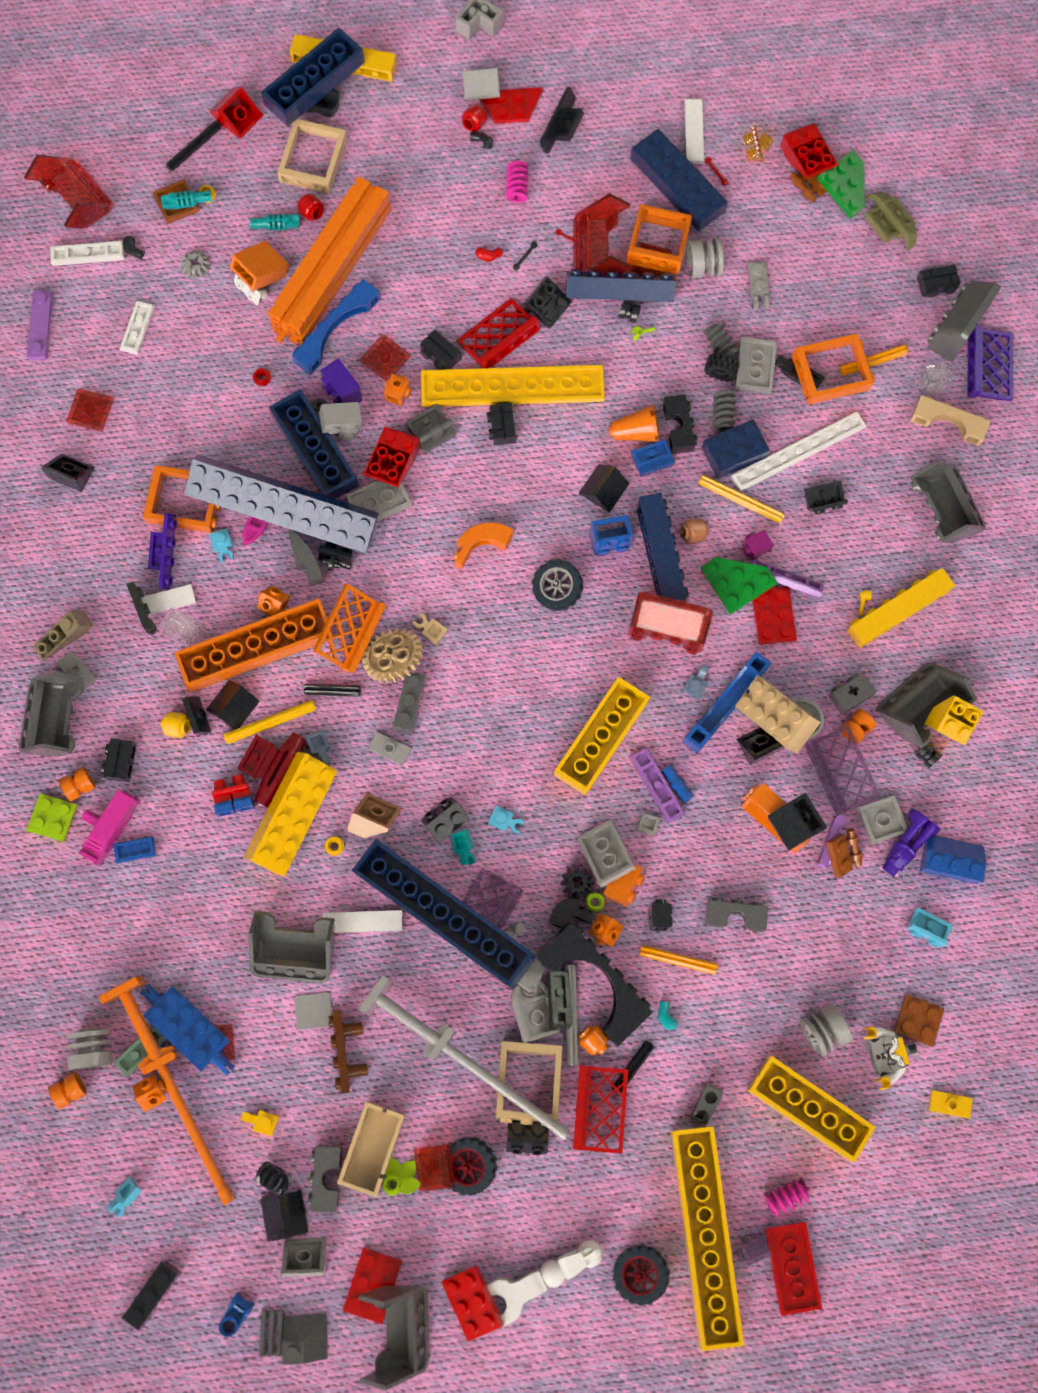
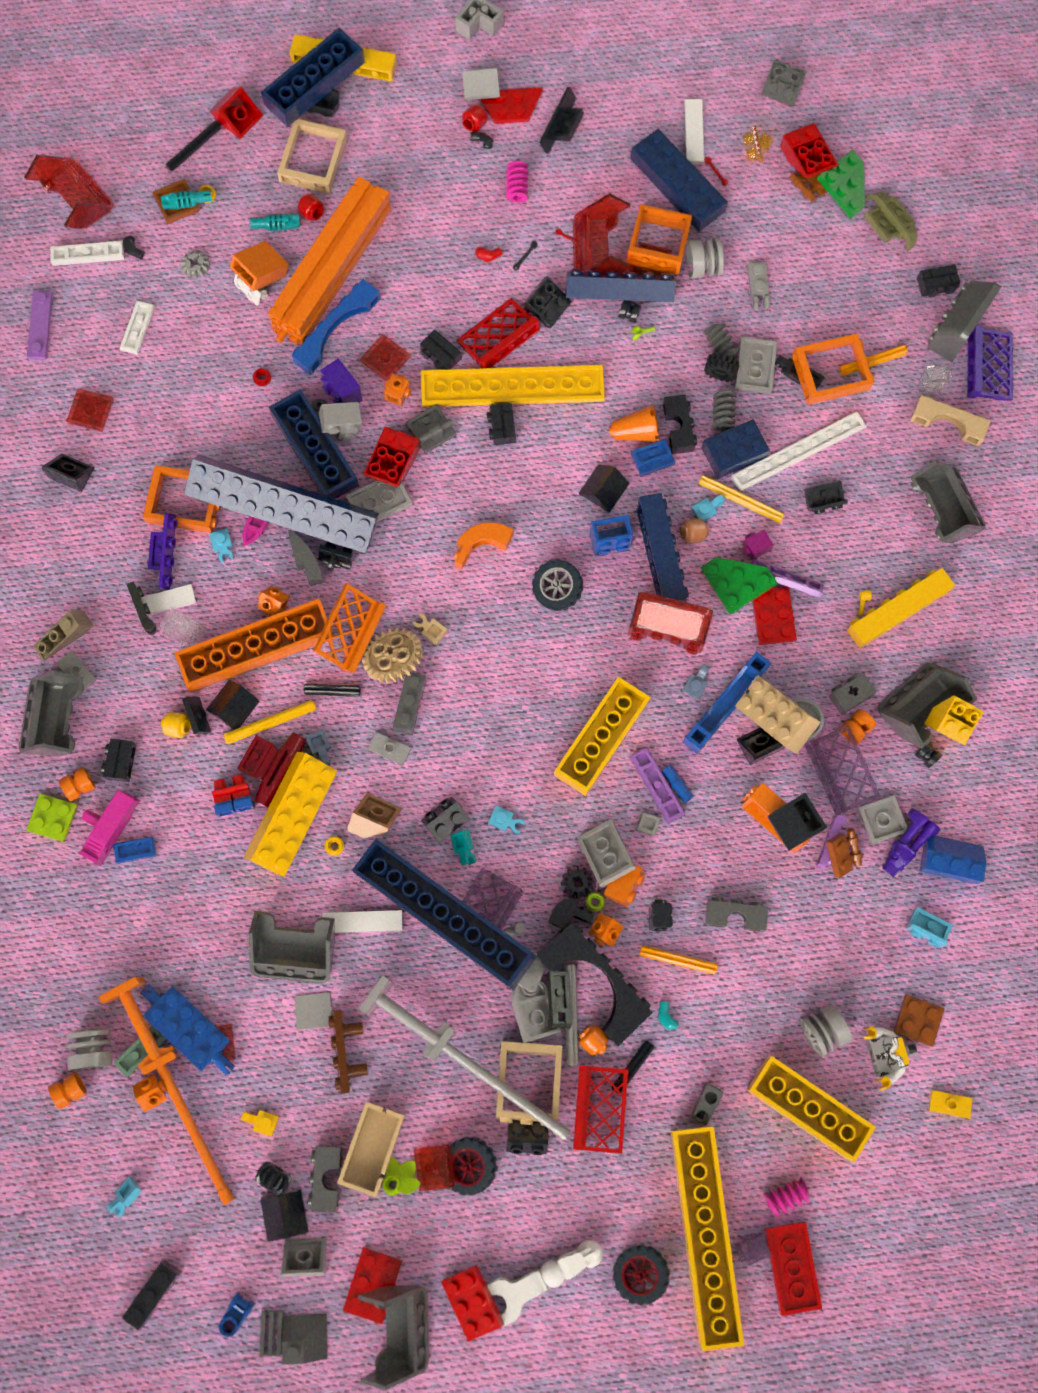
(706, 509): none -> medium azure plate
(783, 83): none -> dark grey plate

